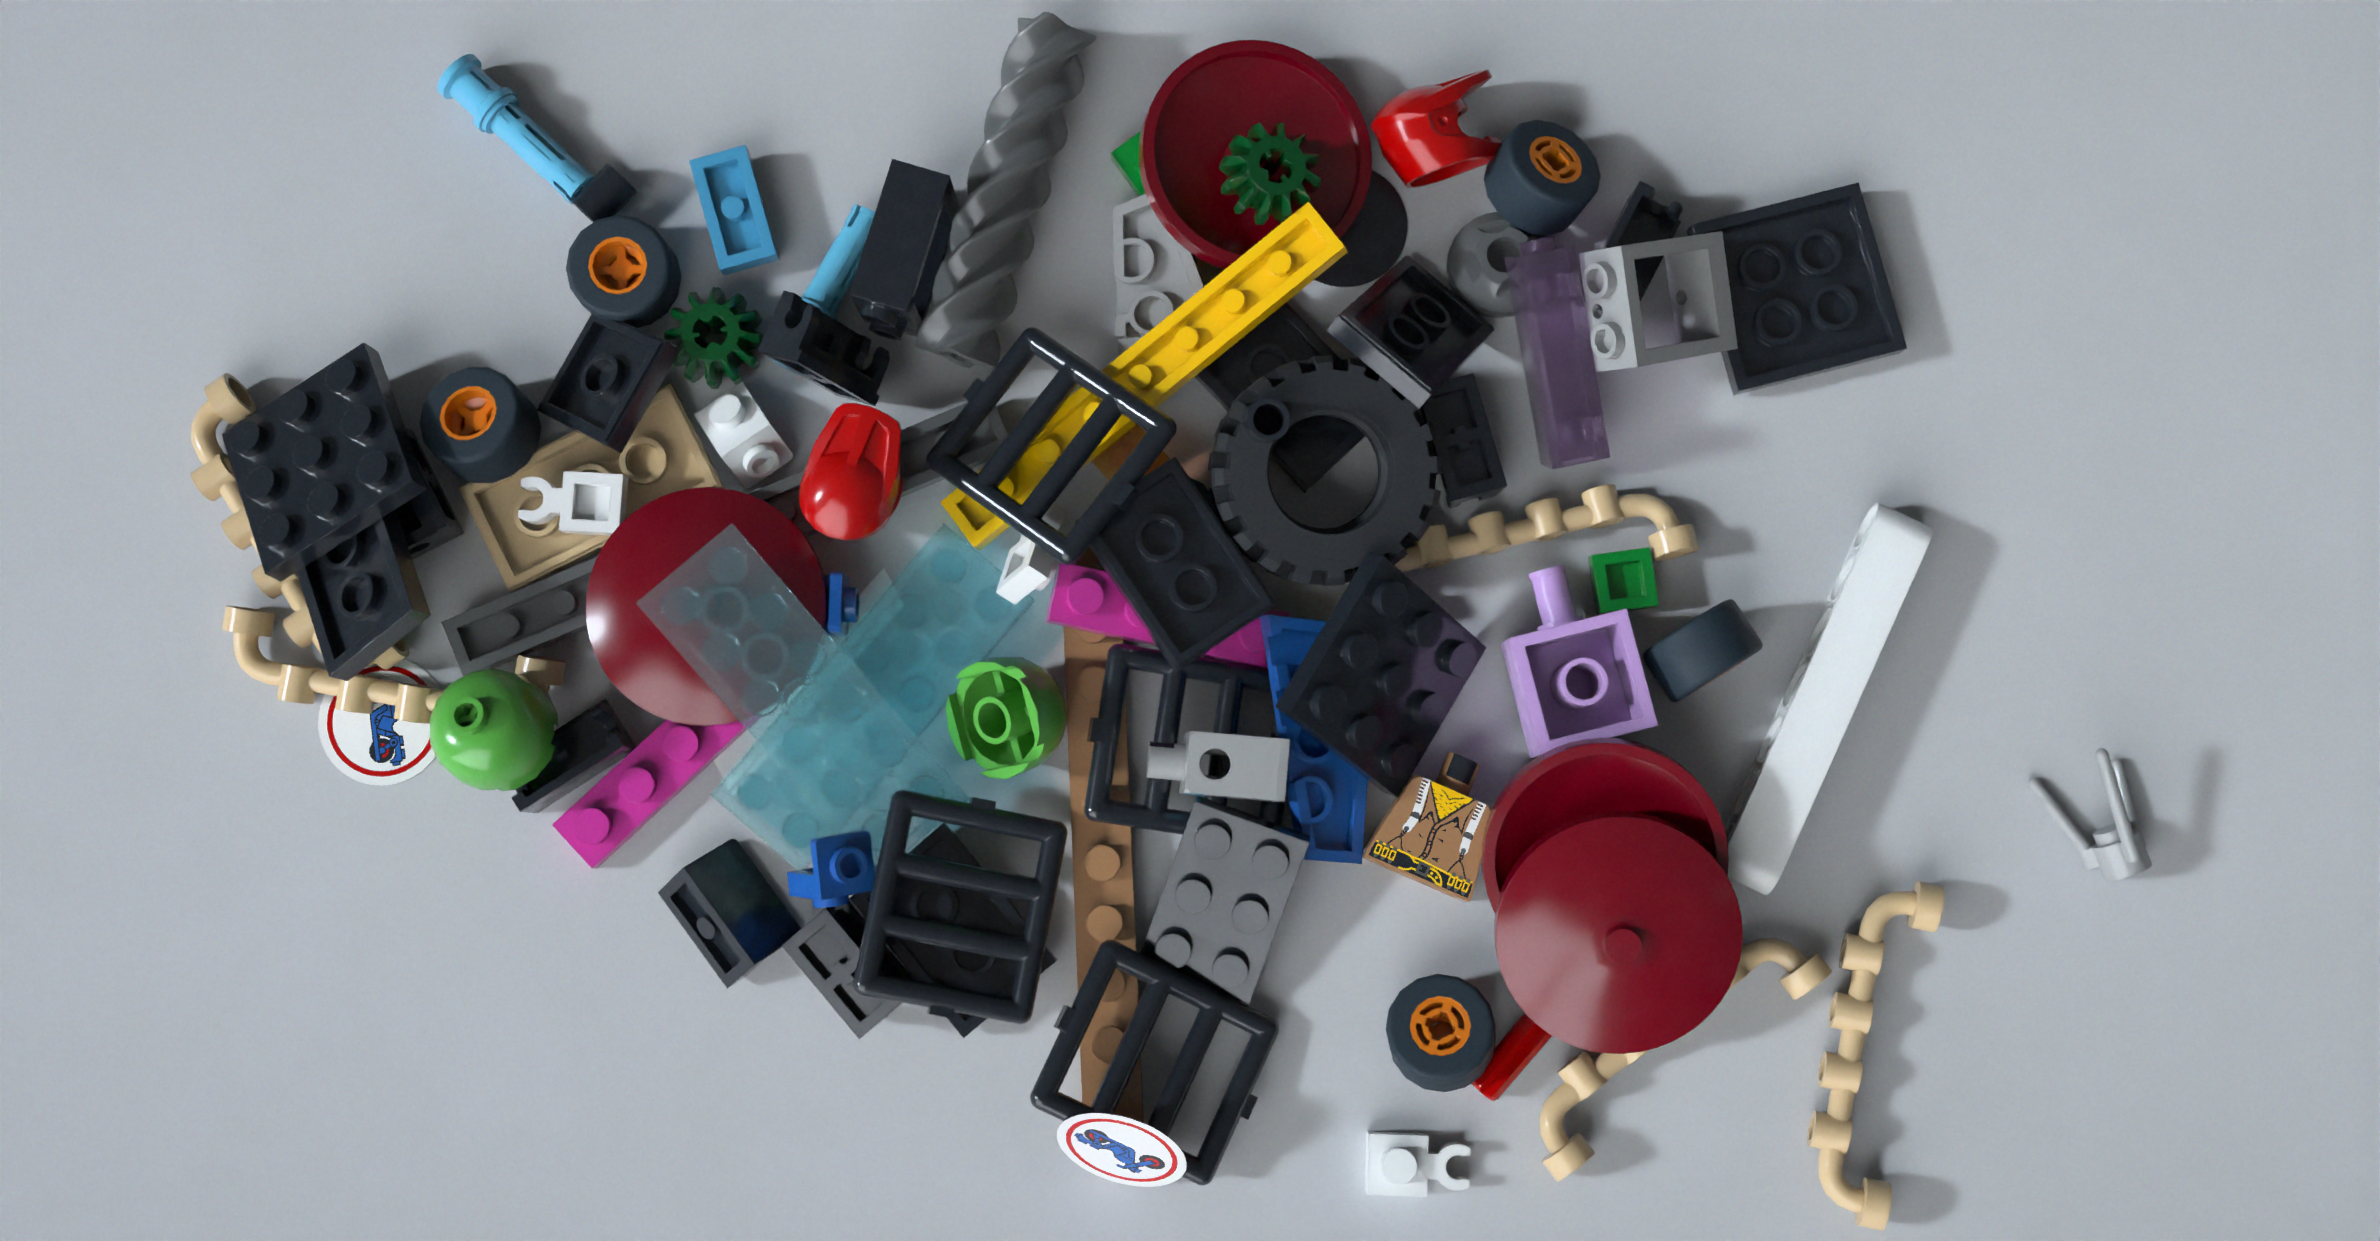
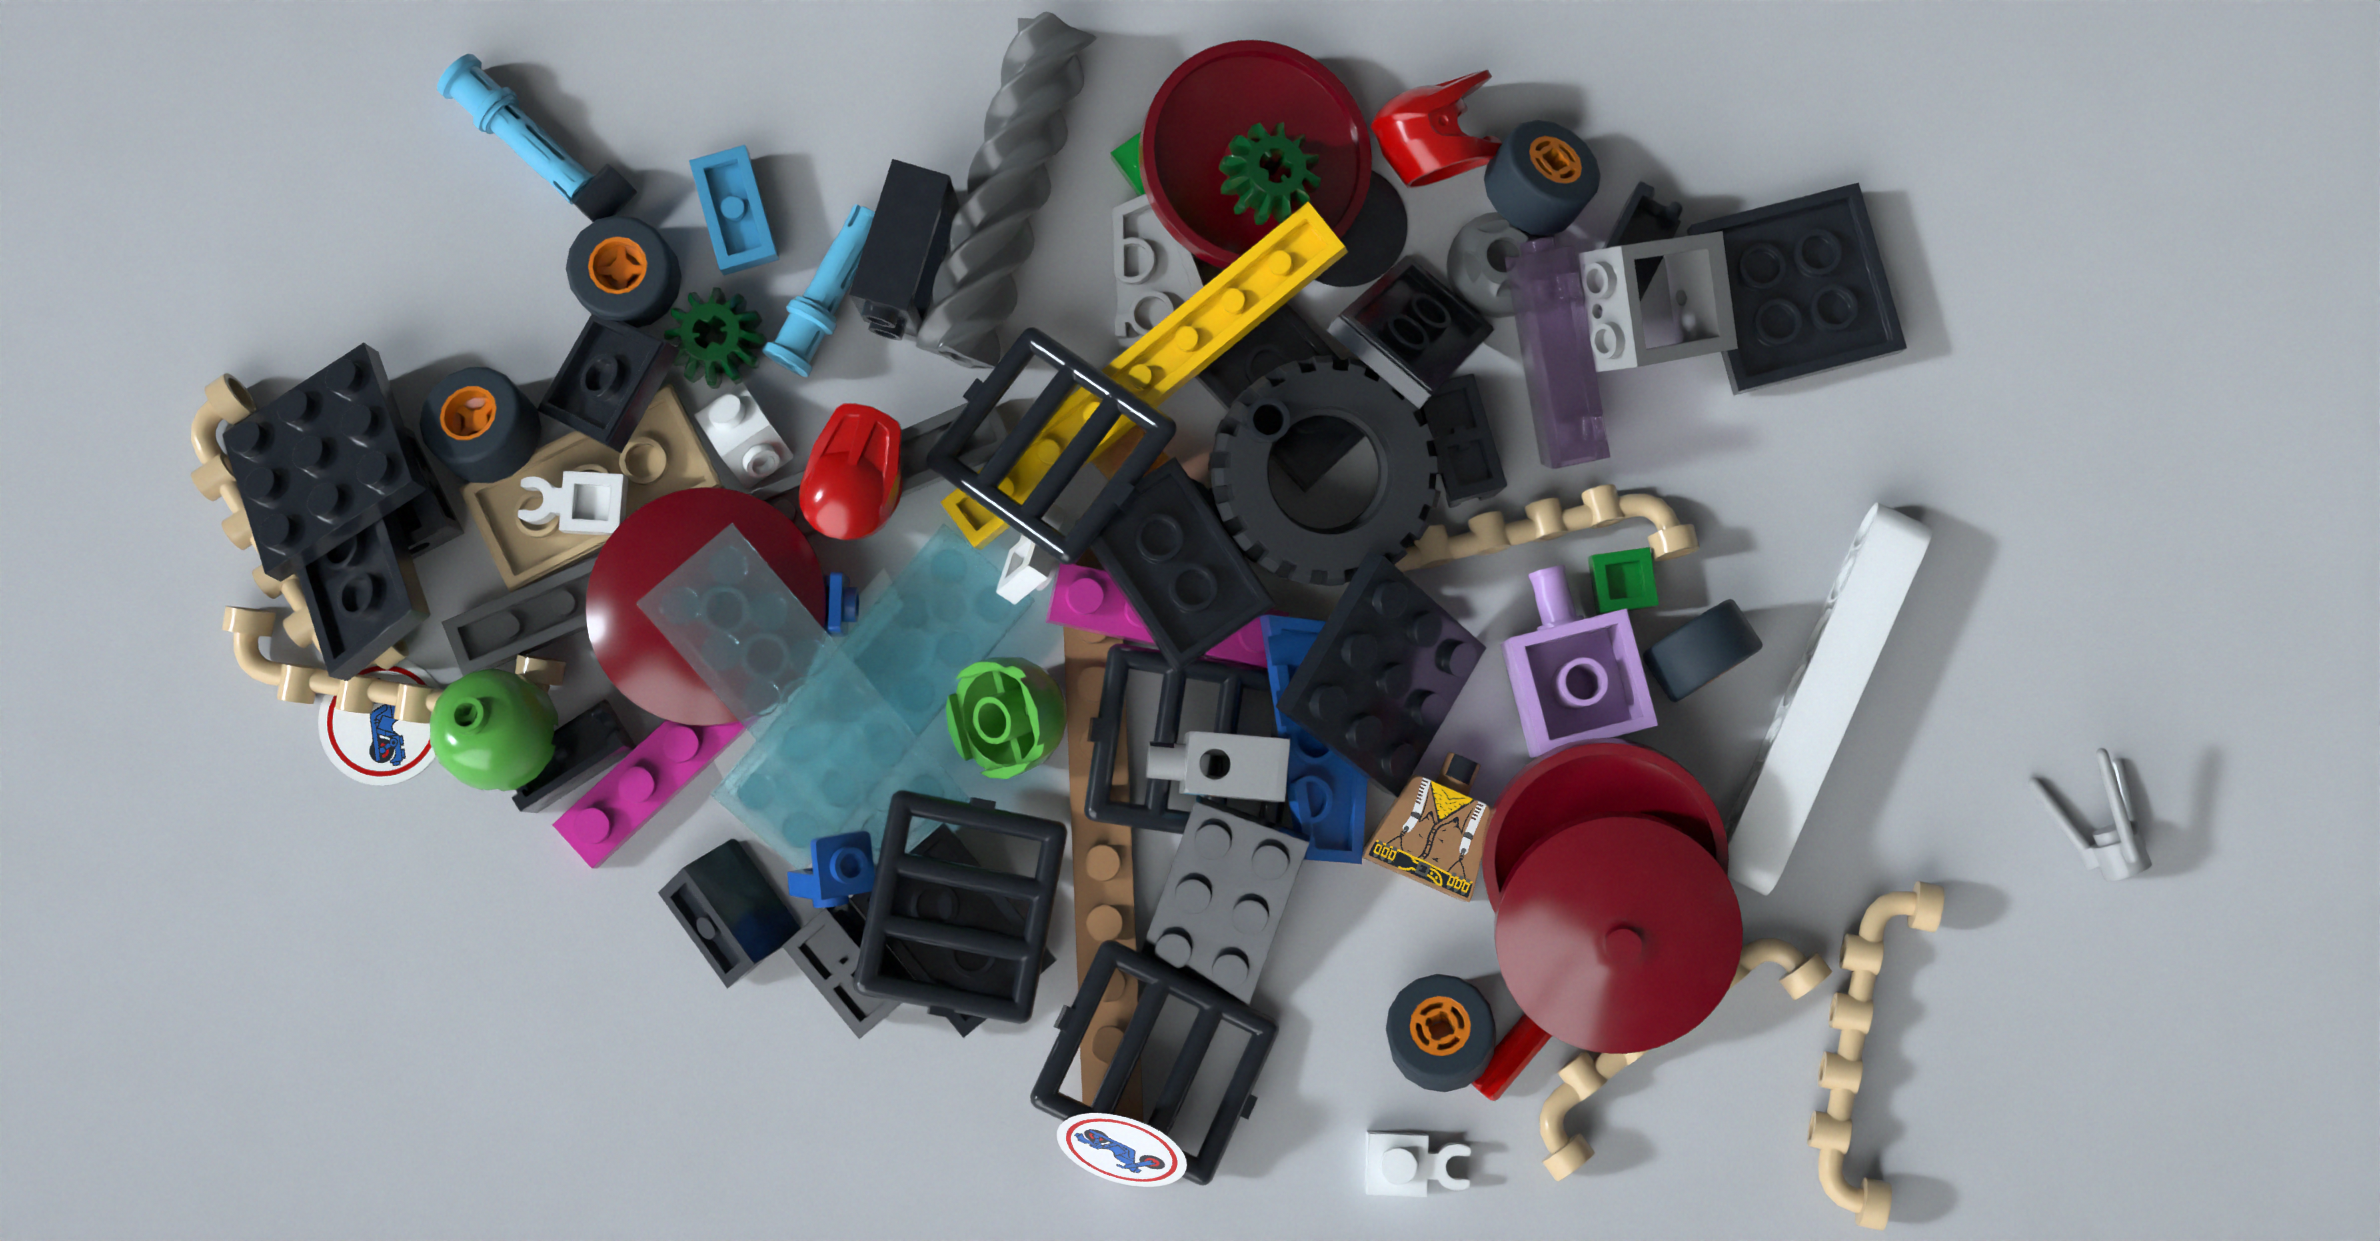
(823, 350): black hinge -> none

